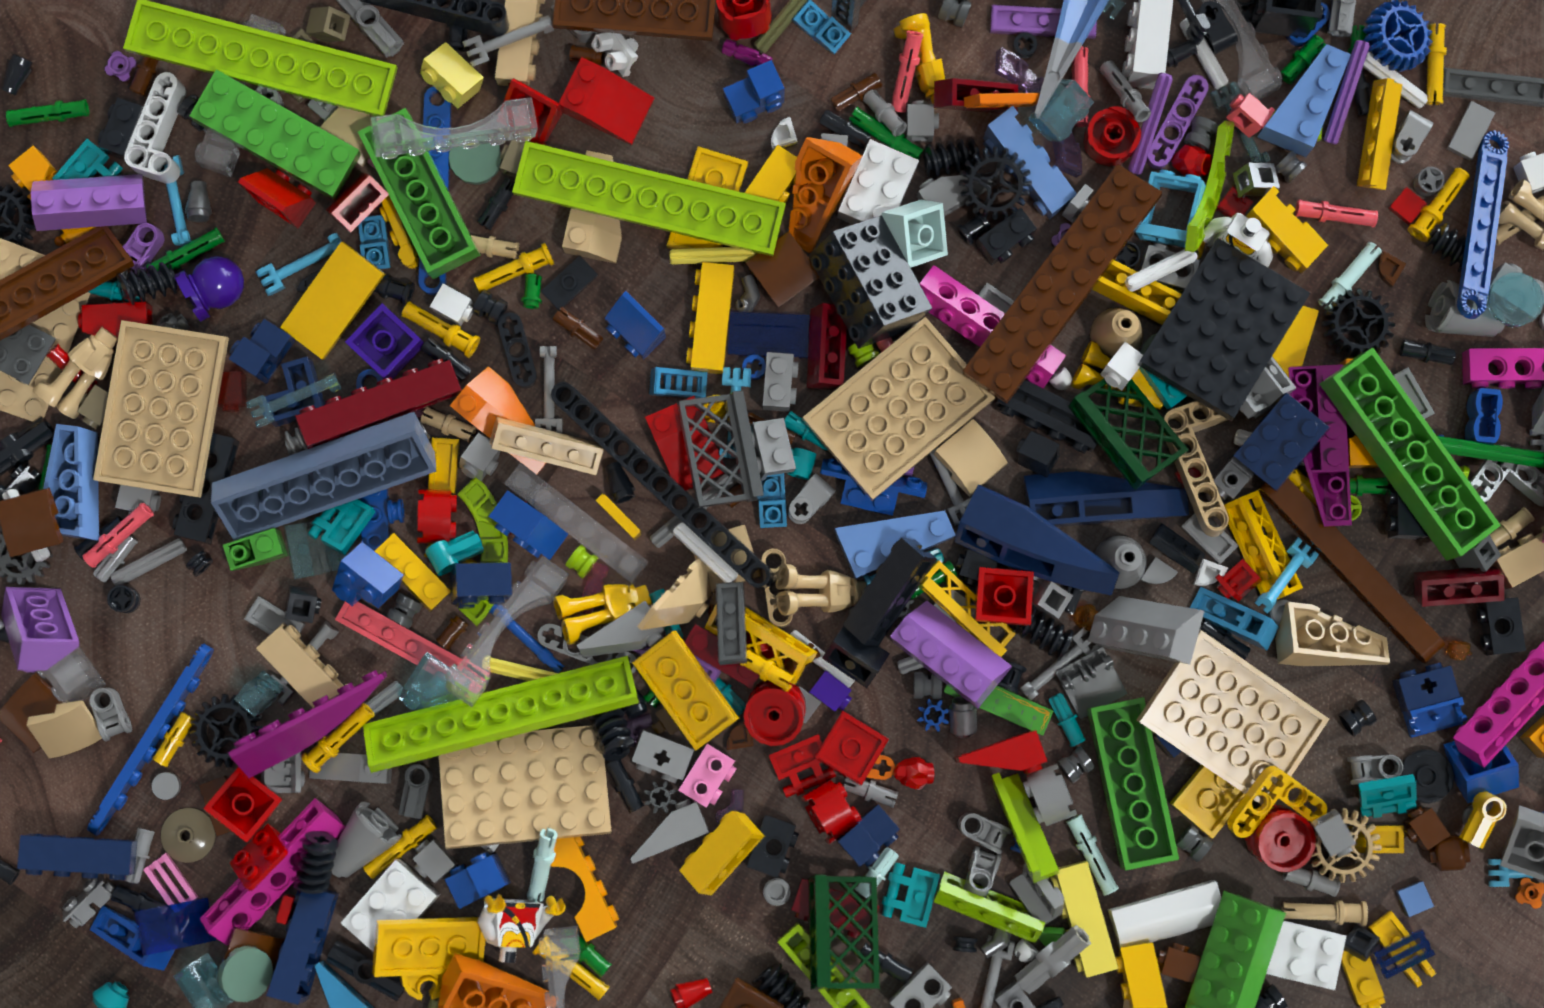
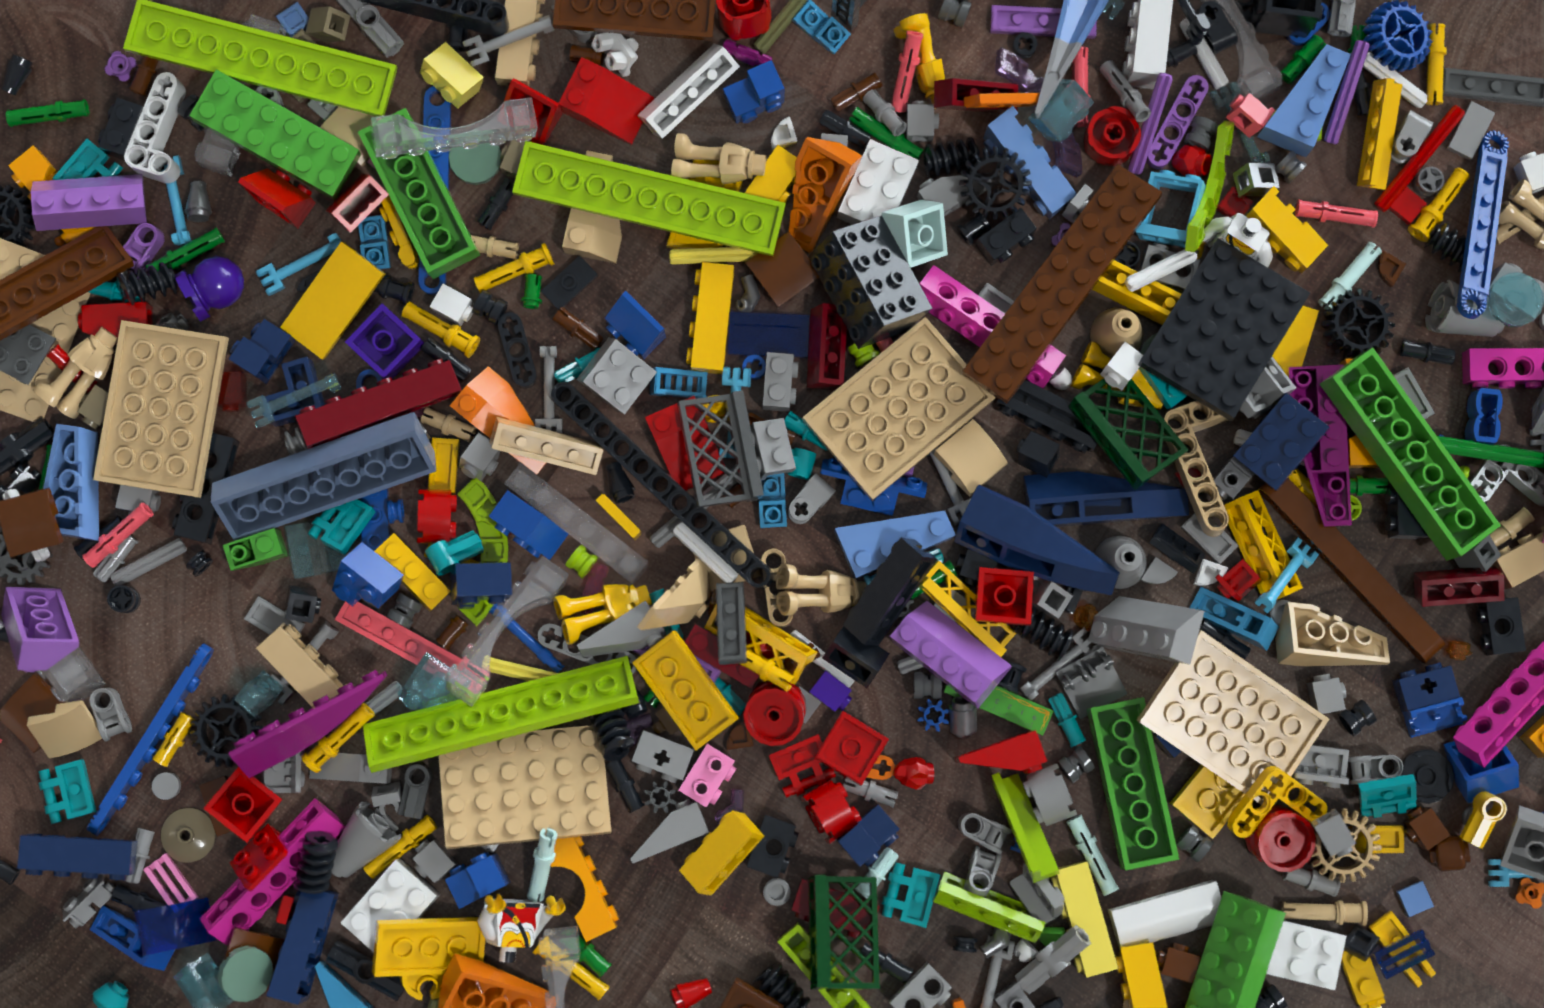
(74, 788): none -> teal plate
(293, 19): none -> medium blue tile
(387, 794): none -> light grey tile
(574, 369): none -> teal axle
(616, 375): none -> light grey brick
(688, 90): none -> white brick
(734, 165): none -> tan piece
(1324, 765): none -> light grey bracket
(1326, 694): none -> light grey brick
(1419, 158): none -> red axle

